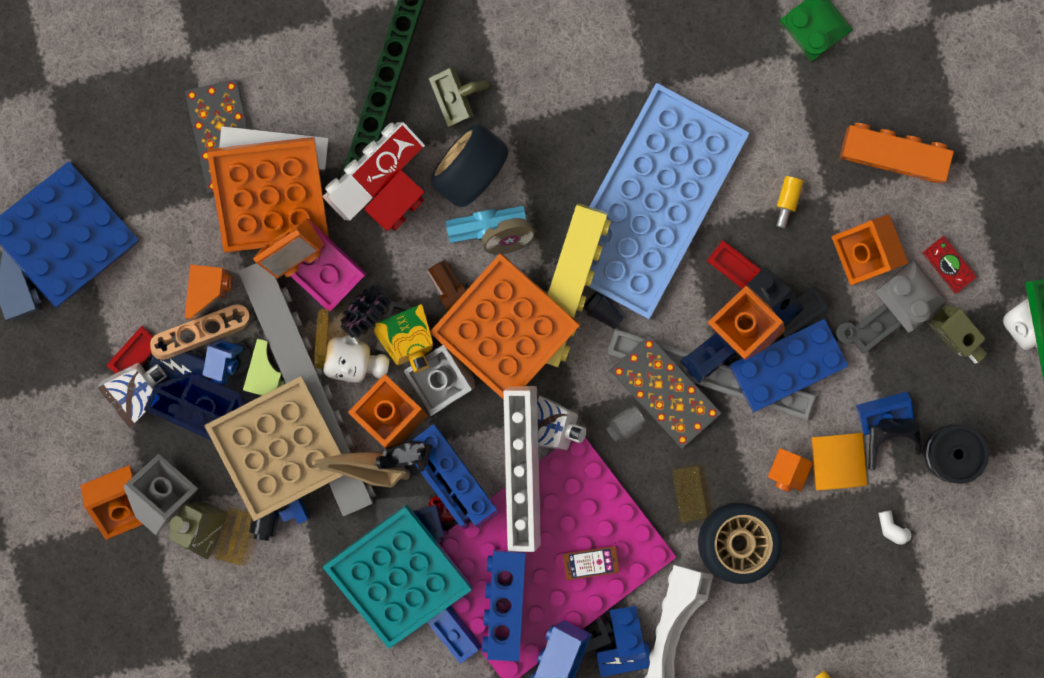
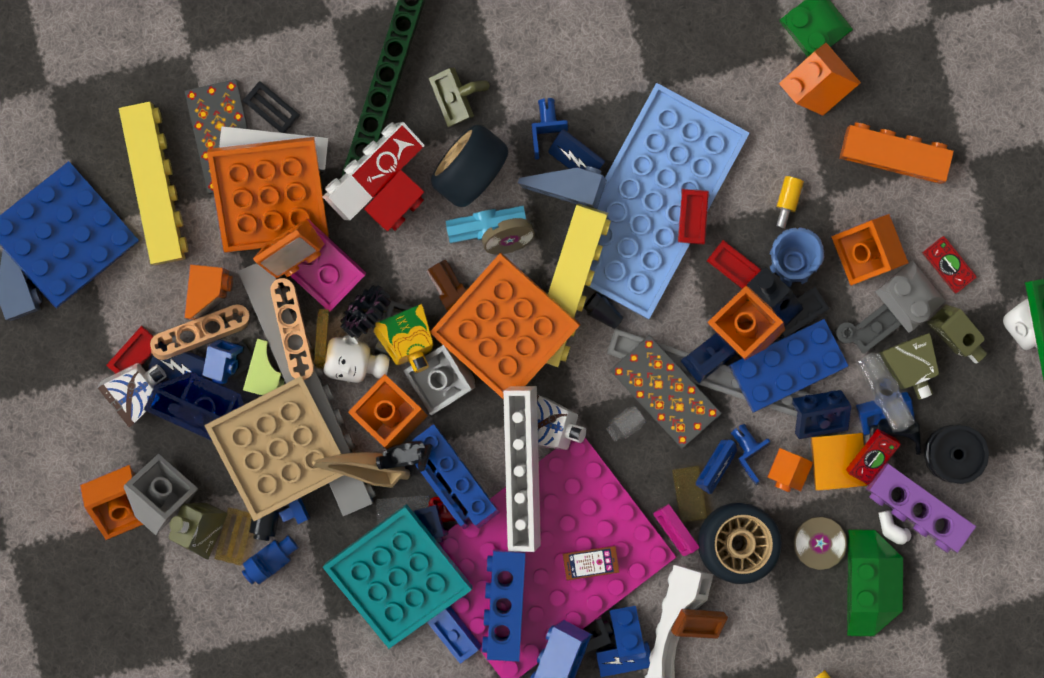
(152, 183): none -> light yellow brick
(269, 560): none -> blue piece
(288, 122): none -> black tile
(295, 328): none -> light nougat beam
(548, 123): none -> blue bracket
(569, 185): none -> sand blue slope
(574, 153): none -> dark blue slope
(676, 530): none -> dark pink tile
(693, 216): none -> red tile
(699, 623): none -> dark orange tile
(716, 466): none -> blue slope
(750, 449): none -> blue bracket
(796, 255): none -> medium blue hair
(820, 81): none -> orange slope
(820, 543): none -> dark tan tile
(821, 414): none -> dark blue bracket
(873, 456): none -> red tile
(873, 583): none -> green wedge
(892, 406): none -> clear piece
(913, 364): none -> olive torso
(956, 527): none -> medium lavender brick

